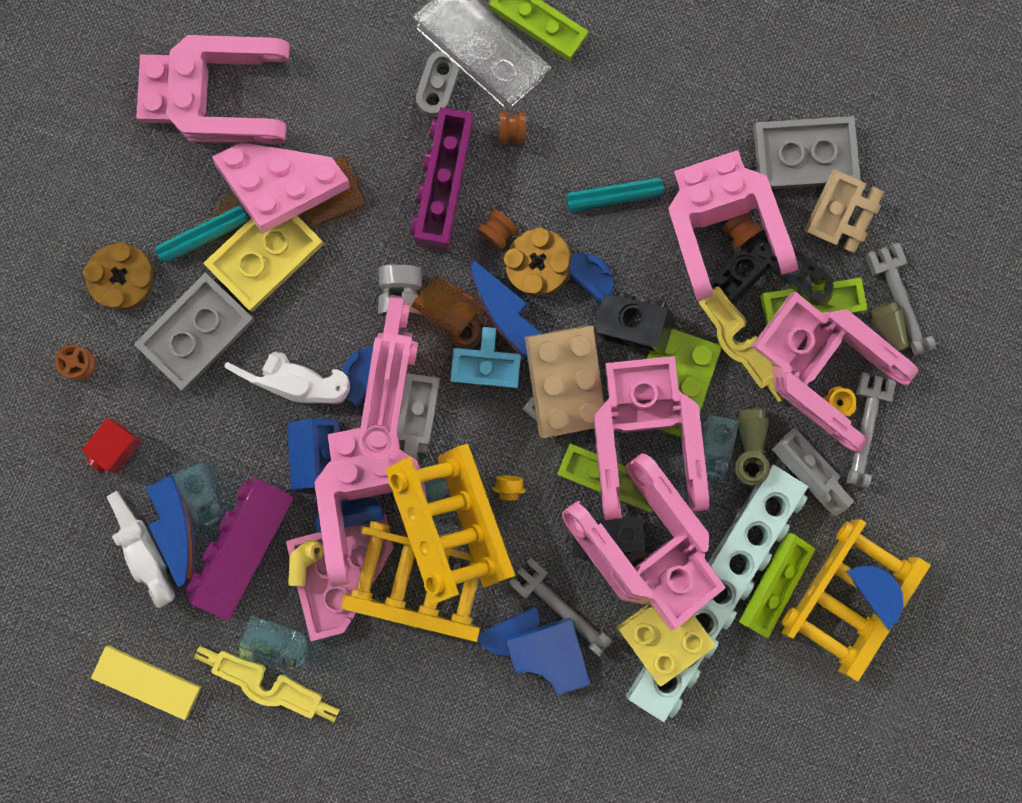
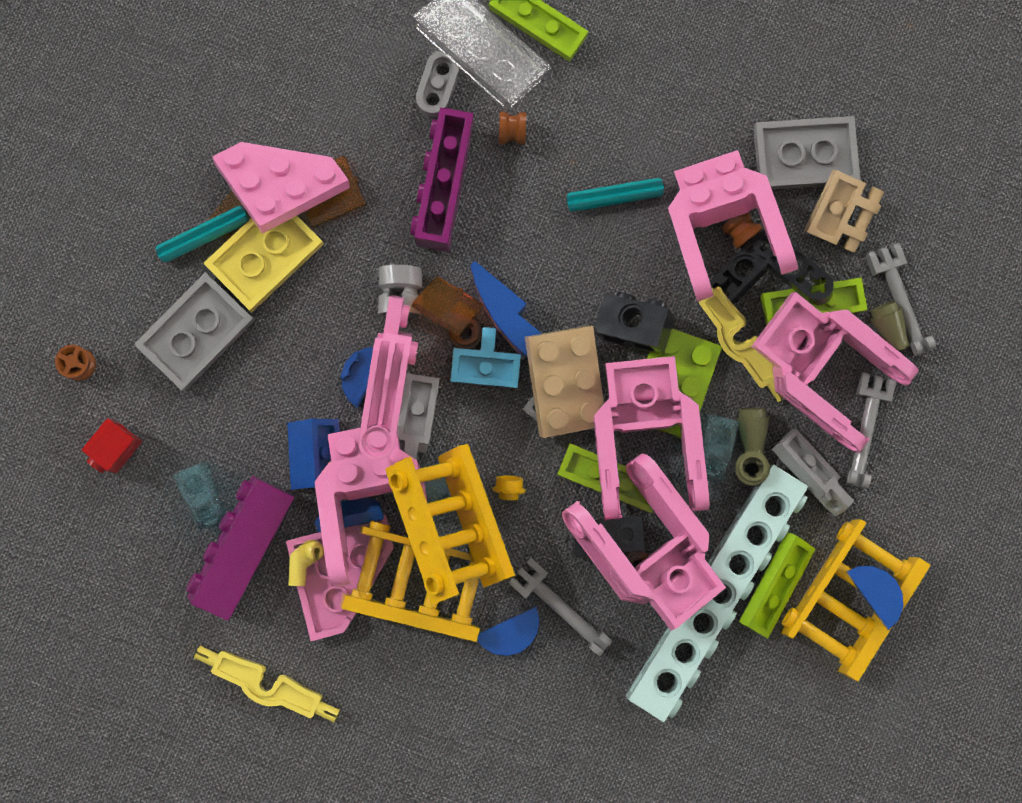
(101, 271): pearl gold plate -> none
(141, 552): white animal -> none
(146, 682): light yellow tile -> none
(174, 529): blue slope -> none
(176, 85): bright pink plate -> none
(274, 642): clear light blue leg -> none
(297, 381): white animal -> none
(497, 229): dark orange wheel -> none
(537, 281): pearl gold plate -> none
(550, 653): blue tile -> none
(591, 275): blue tile -> none
(662, 650): light yellow bracket -> none
(847, 397): yellow plate -> none

